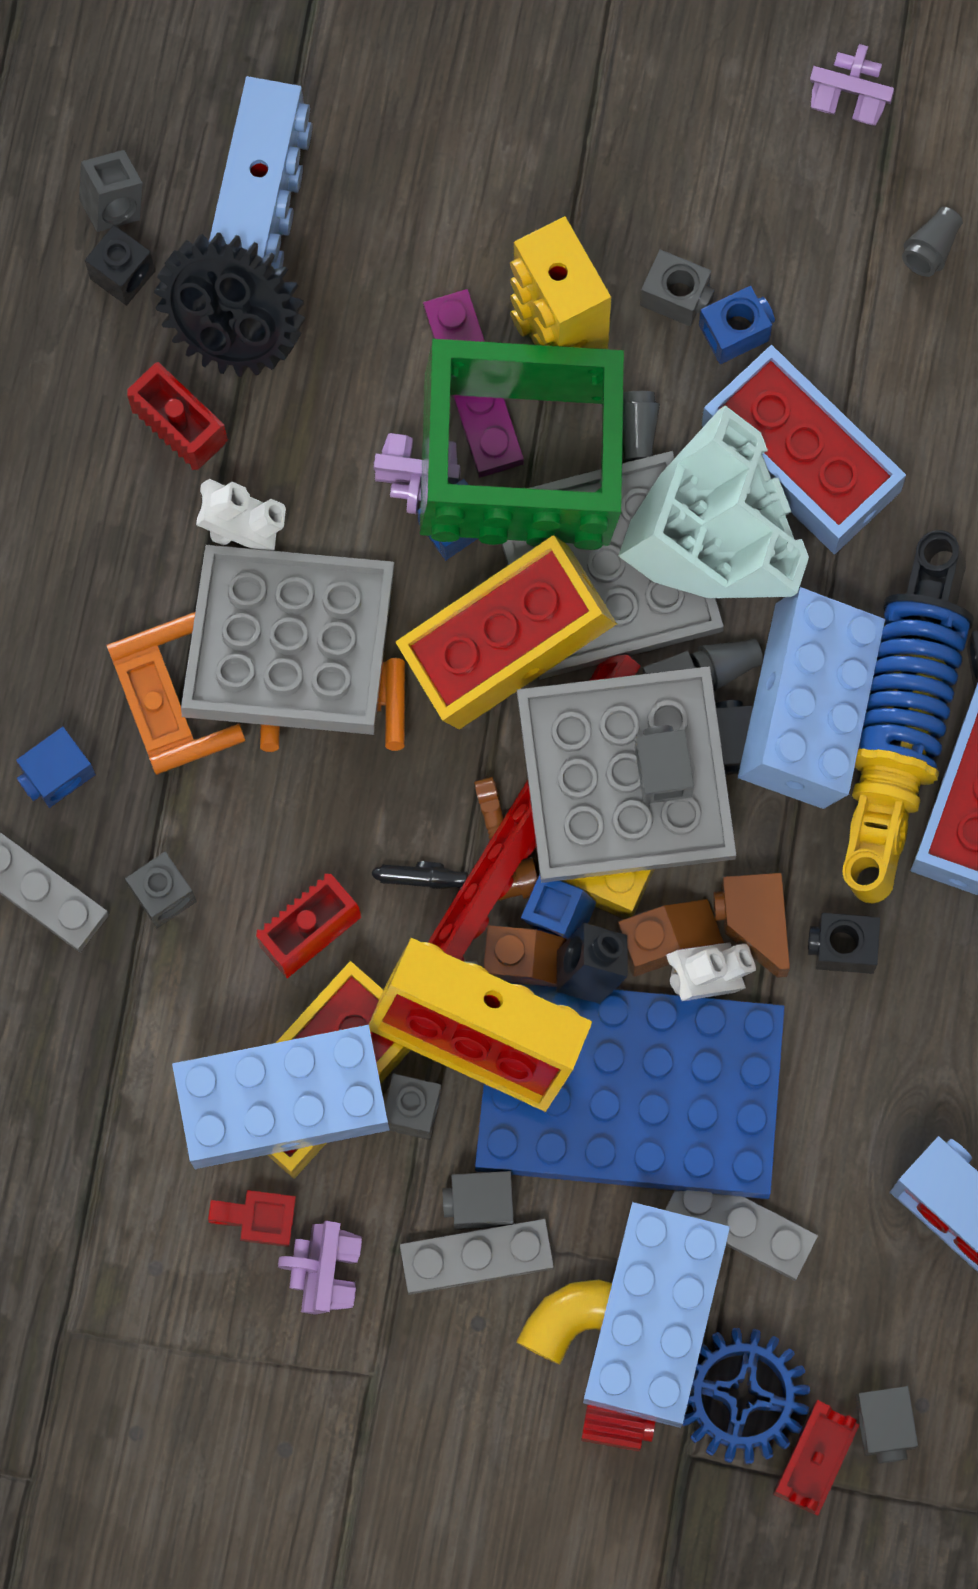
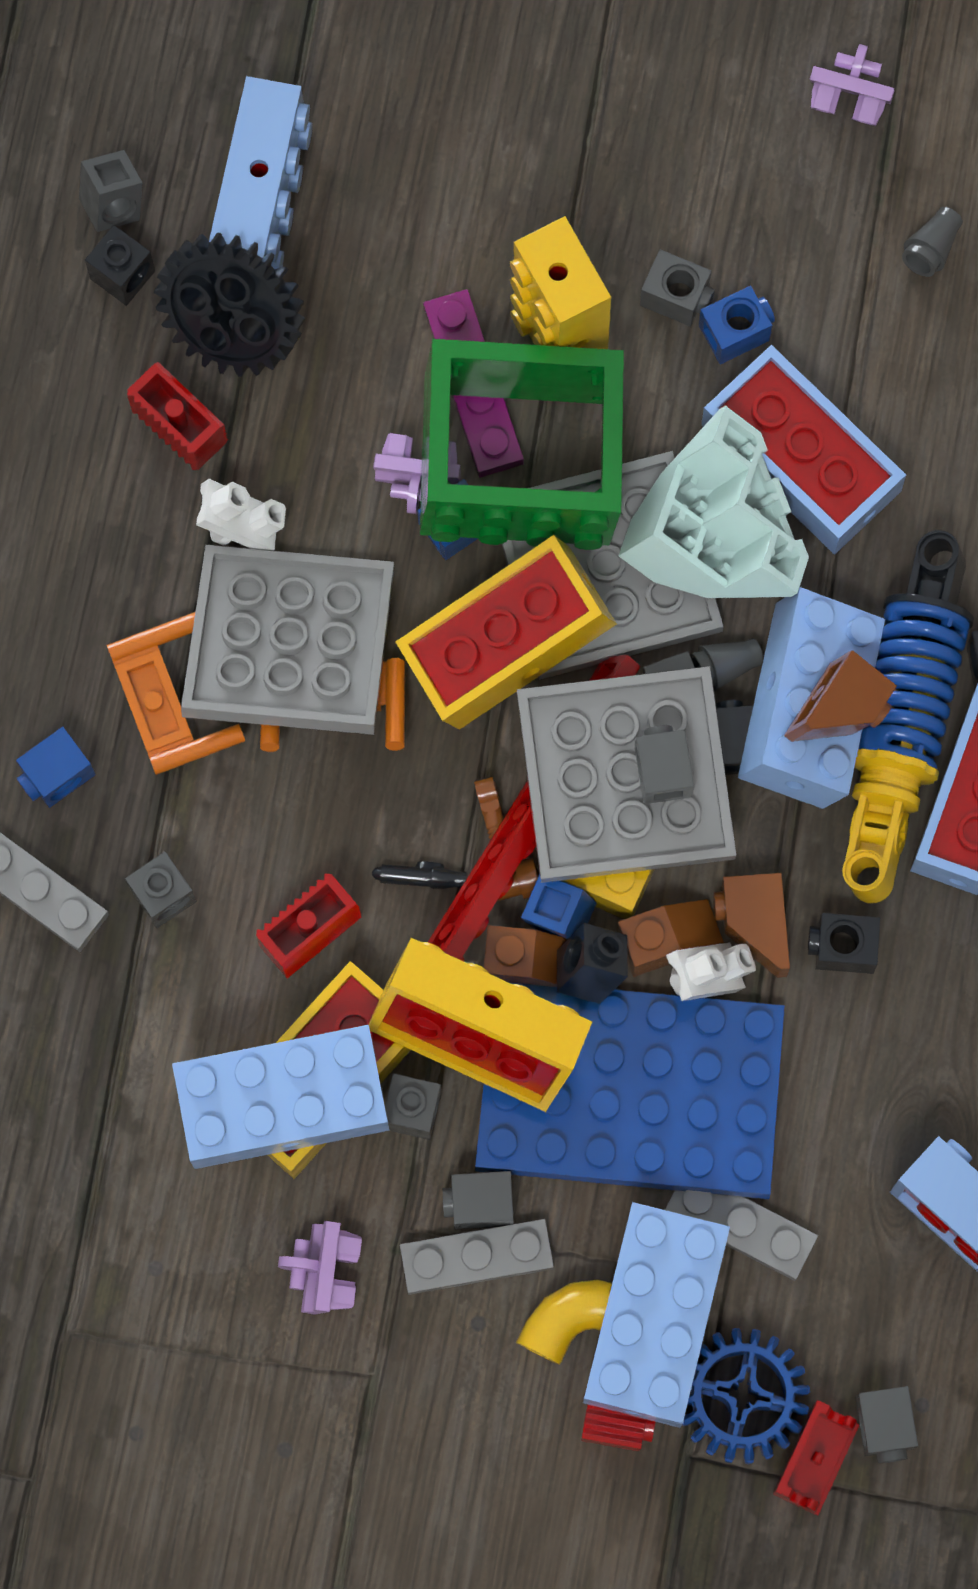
(263, 1218): red plate -> none
(639, 424): dark grey cone -> none
(843, 701): none -> dark orange slope

